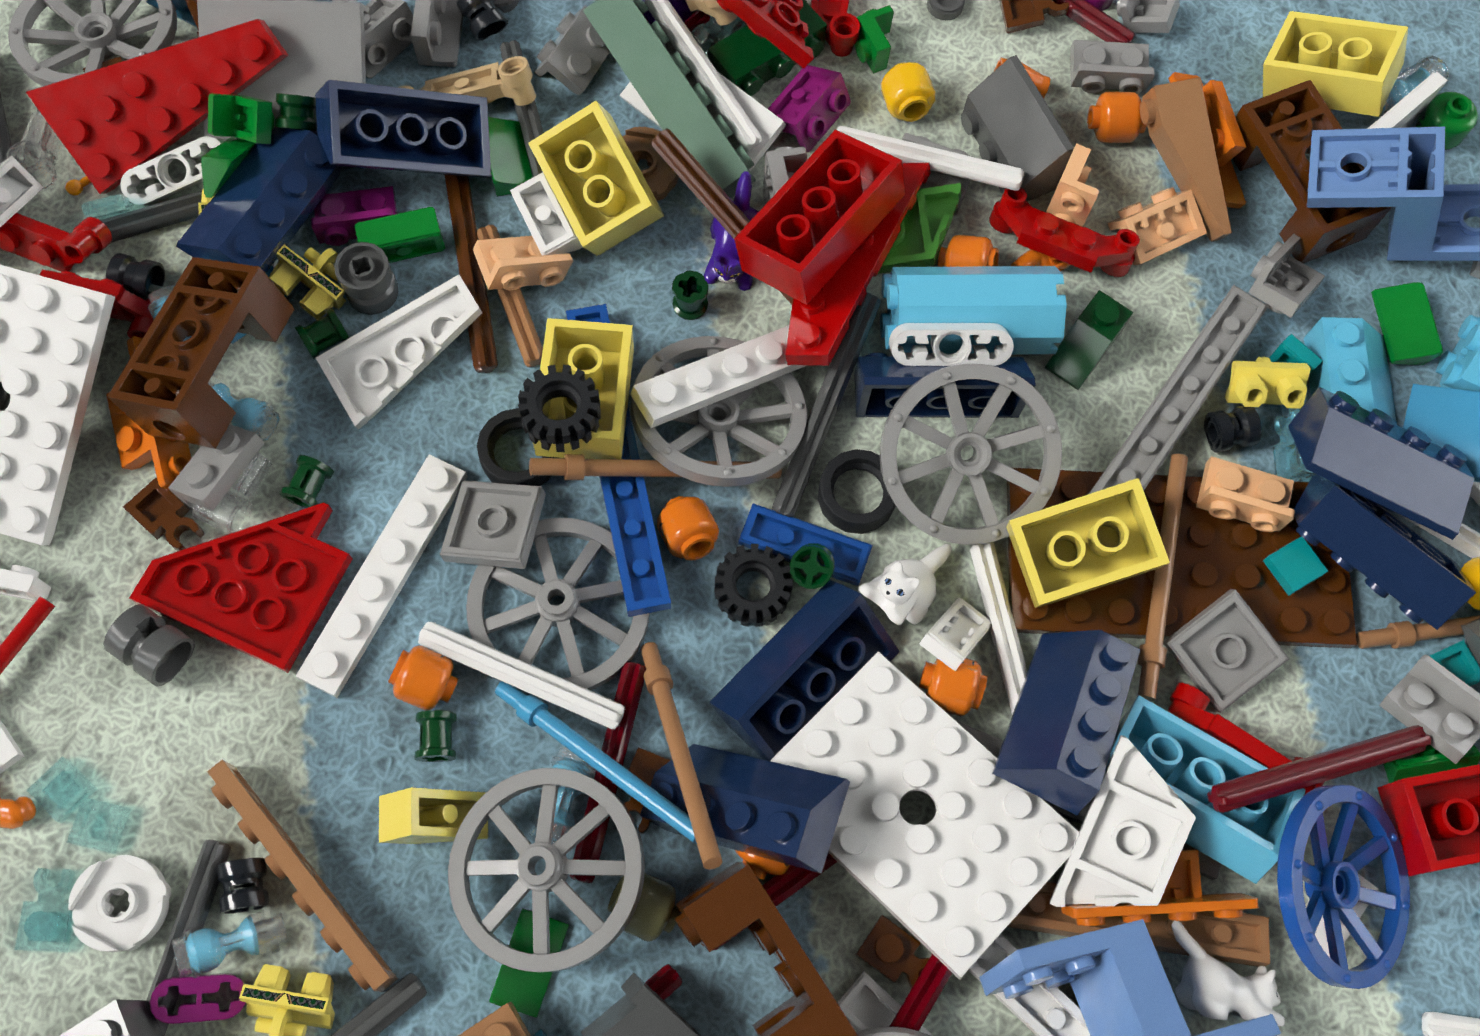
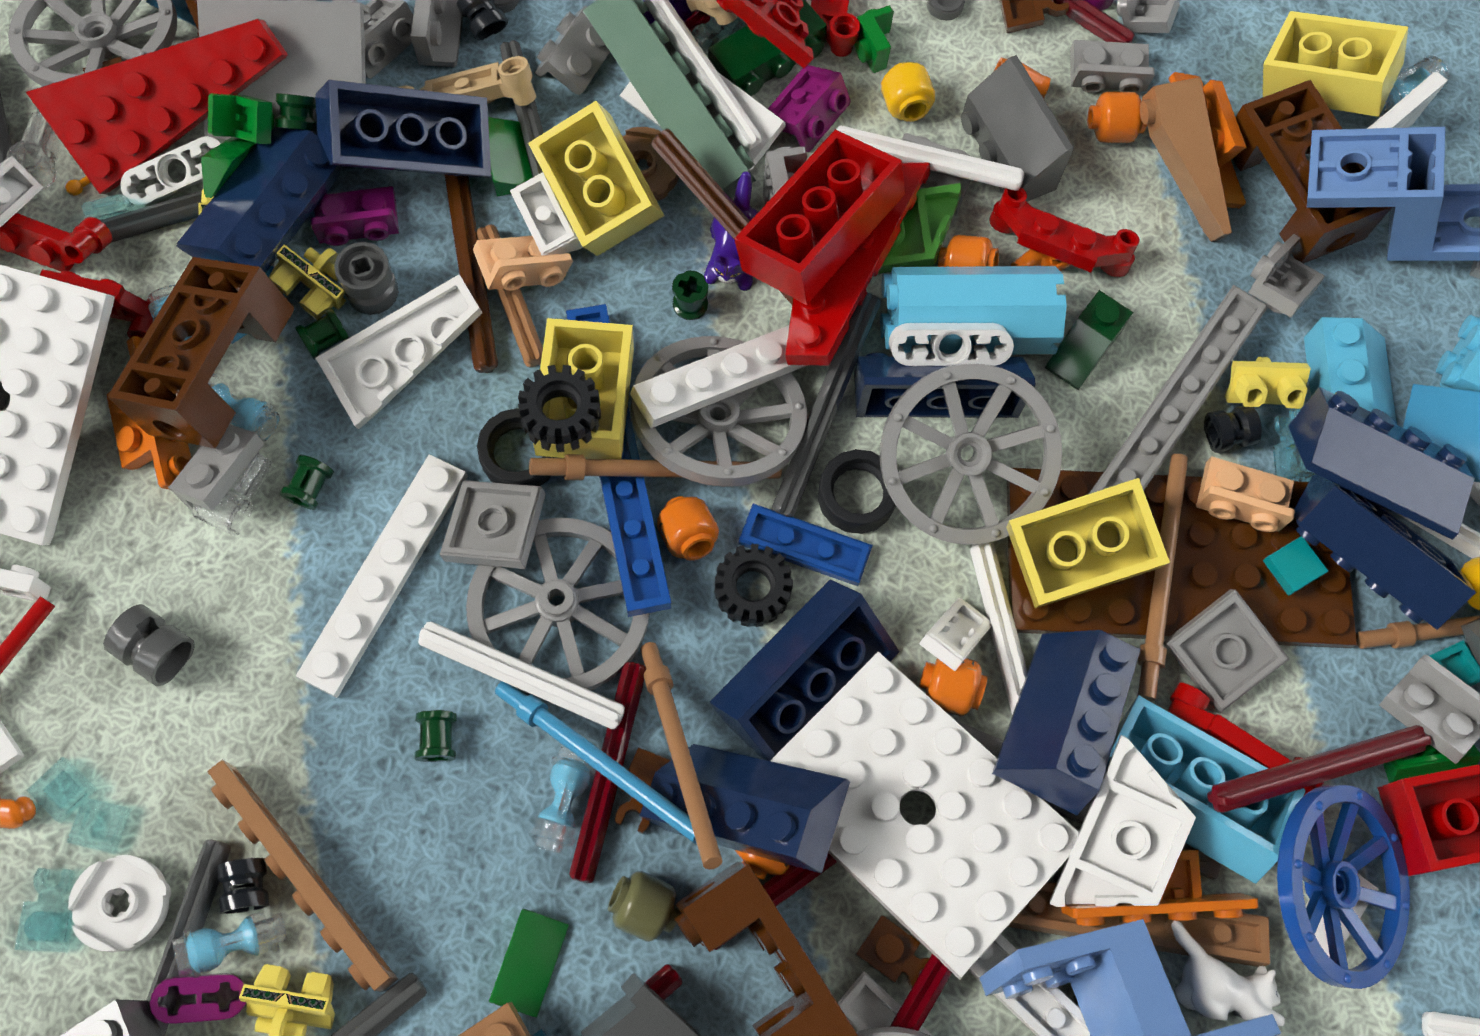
(135, 275): black wheel -> none
(162, 513): reddish brown plate -> none
(251, 587): red wing -> none
(403, 234): green slope -> none
(423, 678): orange head -> none
(424, 815): light yellow slope -> none
(554, 875): light grey wheel -> none
(804, 571): dark green wheel -> none
(907, 586): white animal -> none
(1072, 196): light nougat bracket -> none
(1162, 224): light nougat bracket -> none
(1294, 351): teal tile -> none
(1407, 324): green slope -> none
(1452, 111): green head -> none

